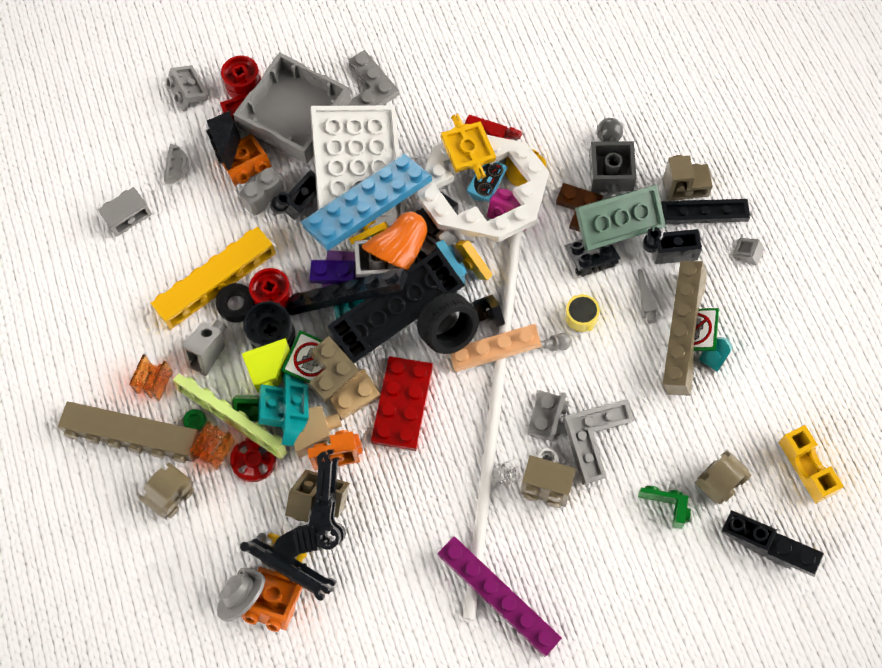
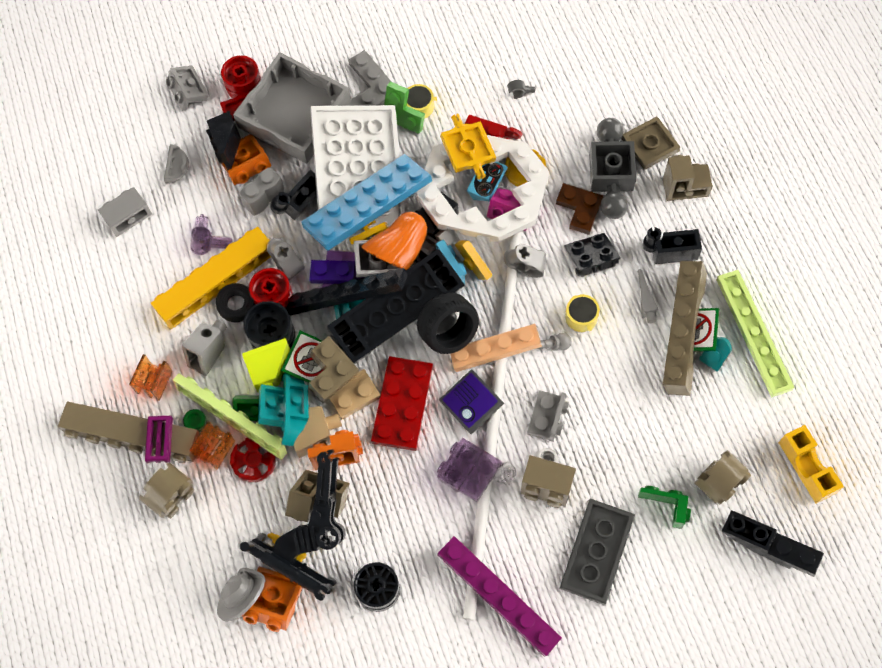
(167, 441): none -> magenta tile
(202, 238): none -> clear purple axle
(286, 259): none -> light grey piece
(369, 577): none -> black wheel
(405, 116): none -> bright green plate
(421, 99): none -> pearl dark grey piece
(468, 469): none -> clear purple plate
(471, 401): none -> slope
(489, 309): black bracket -> none
(519, 88): none -> dark grey piece
(526, 260): none -> light grey piece
(580, 432): light grey plate -> none
(597, 551): none -> dark grey tile
(620, 217): sand green plate -> none
(652, 142): none -> dark tan plate
(706, 211): black plate -> none
(748, 250): light grey slope -> none
(755, 333): none -> yellowish green plate

